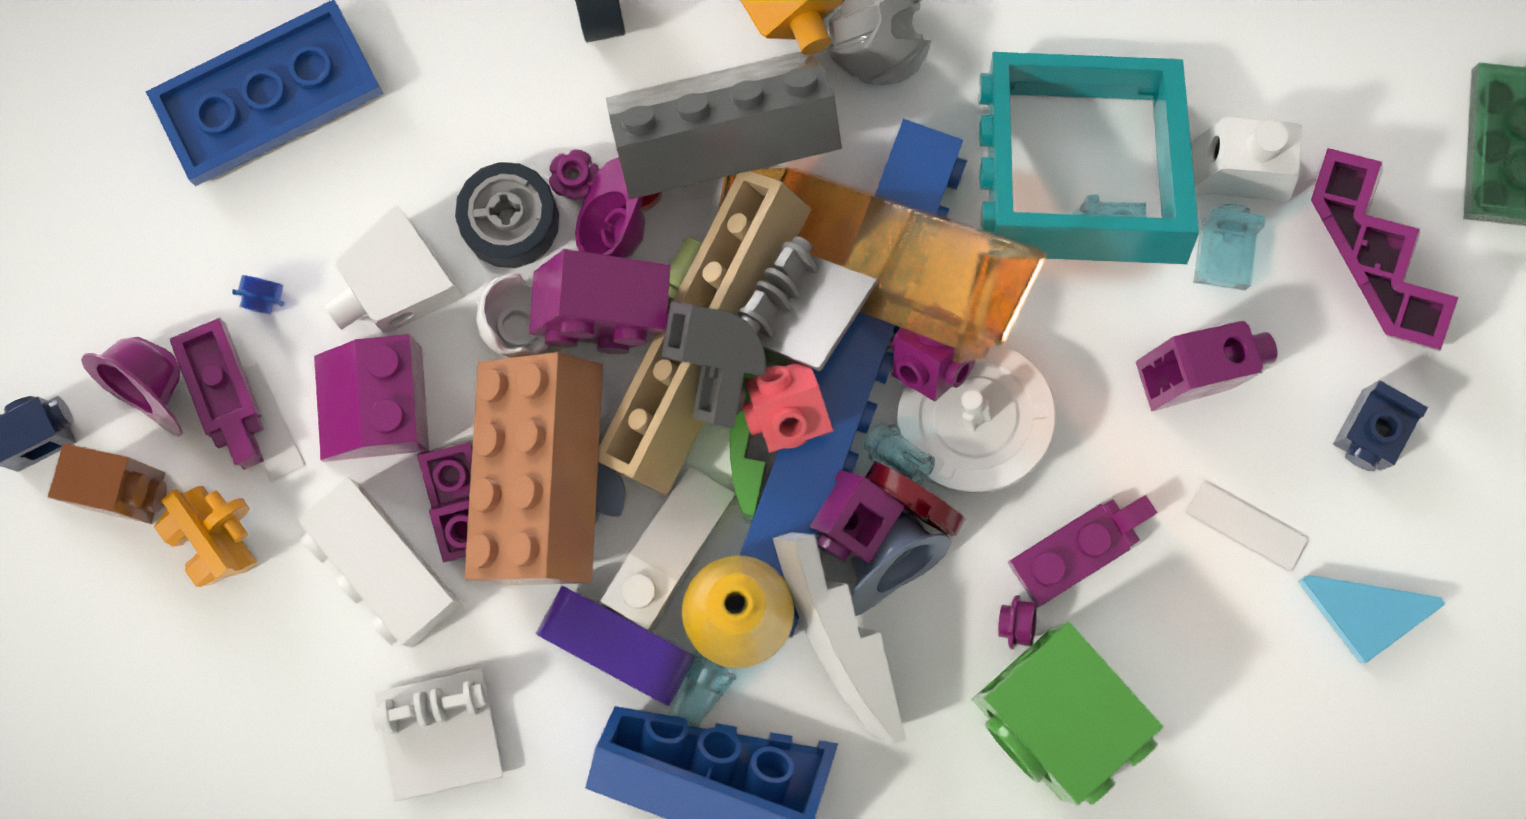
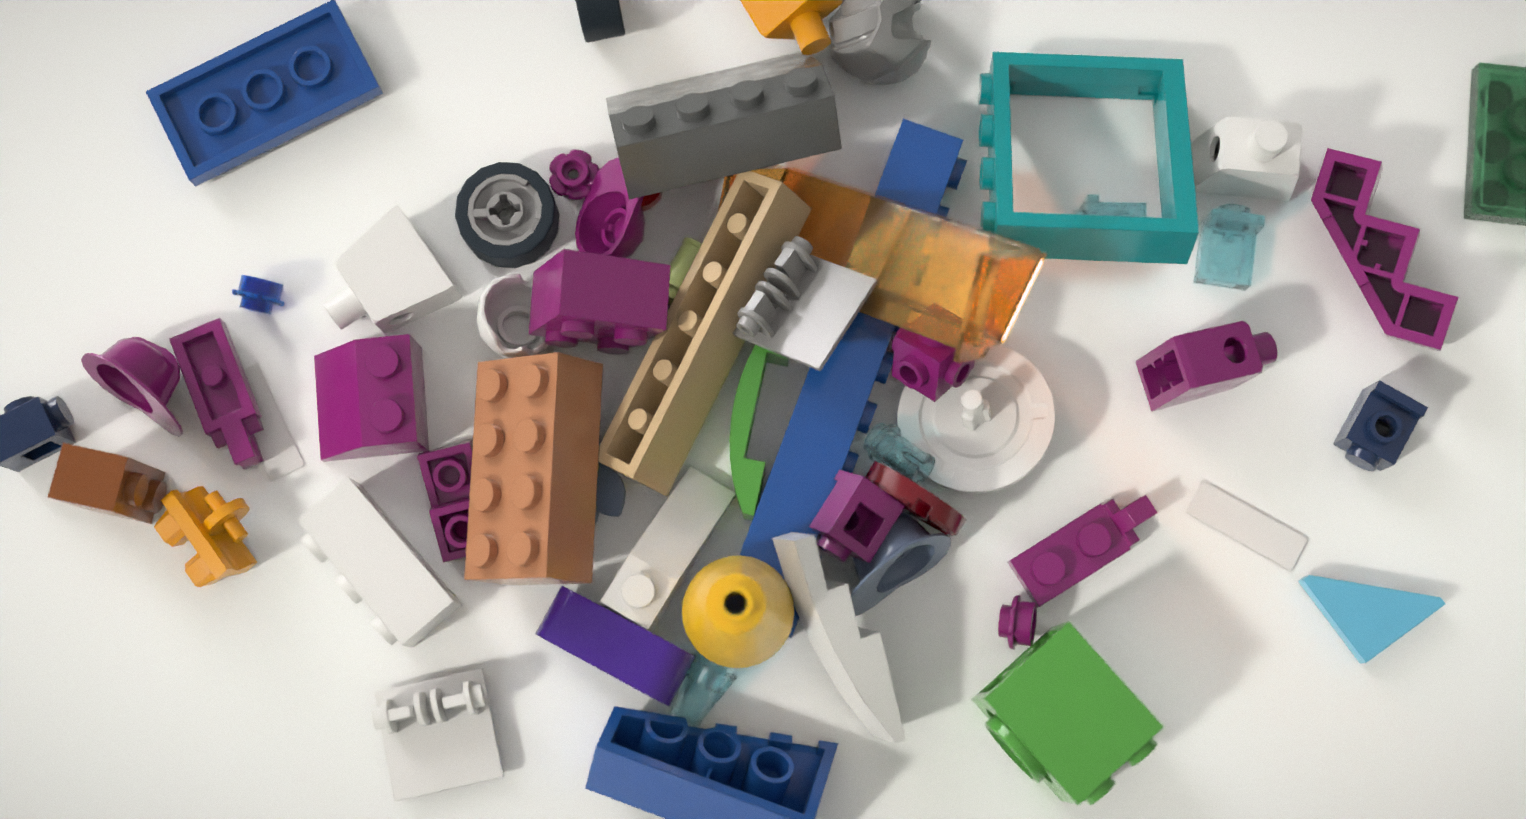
(726, 351): dark grey brick -> none
(786, 406): coral brick -> none

